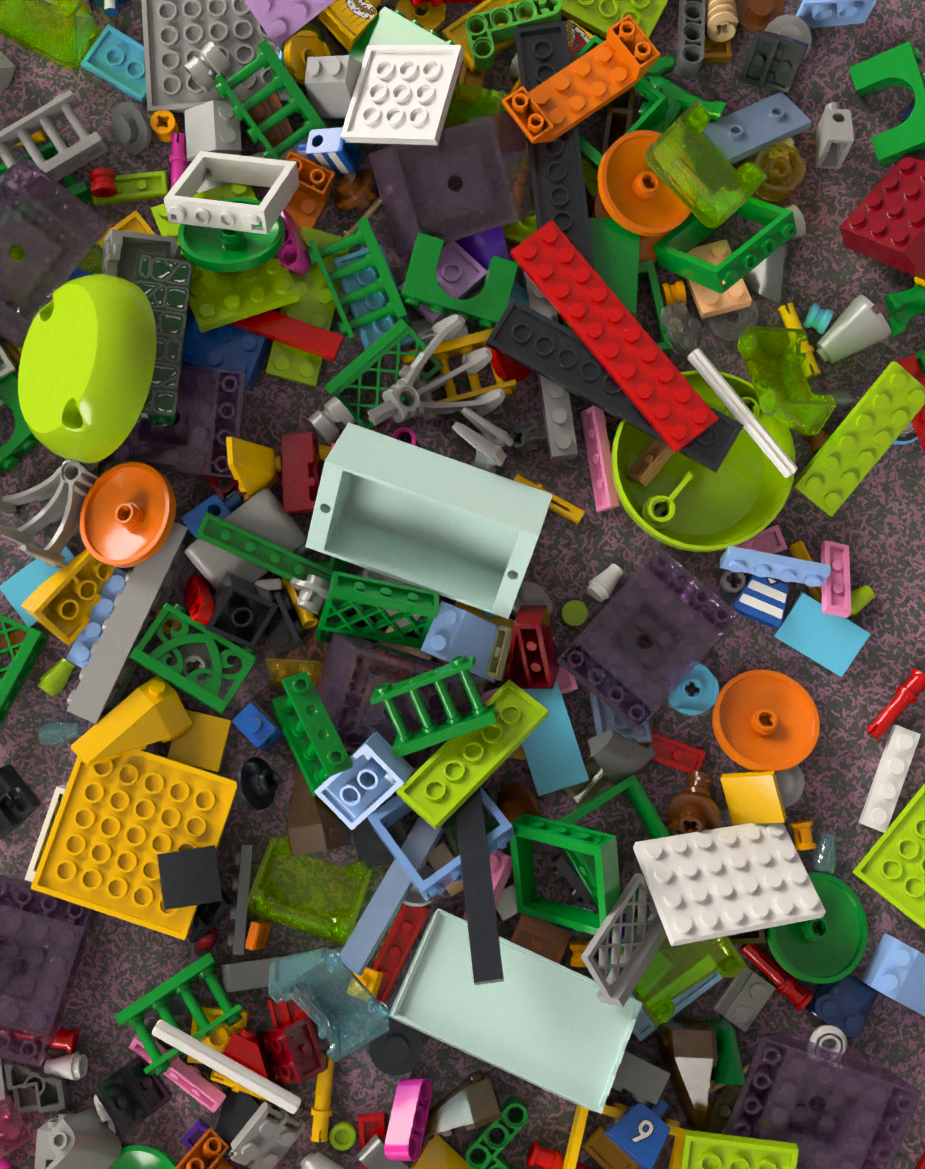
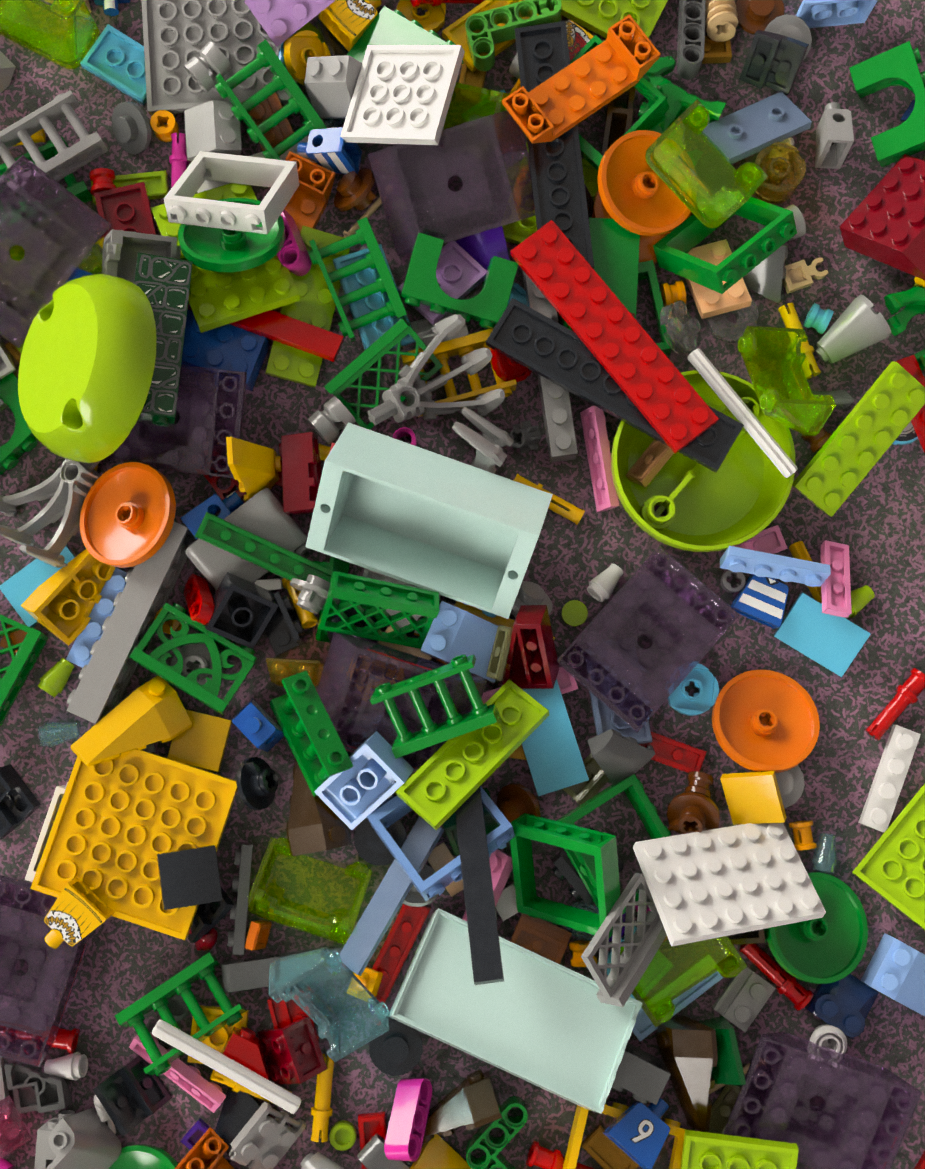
(75, 914): none -> yellow torso
(127, 208): none -> dark red plate
(800, 275): none -> tan plate

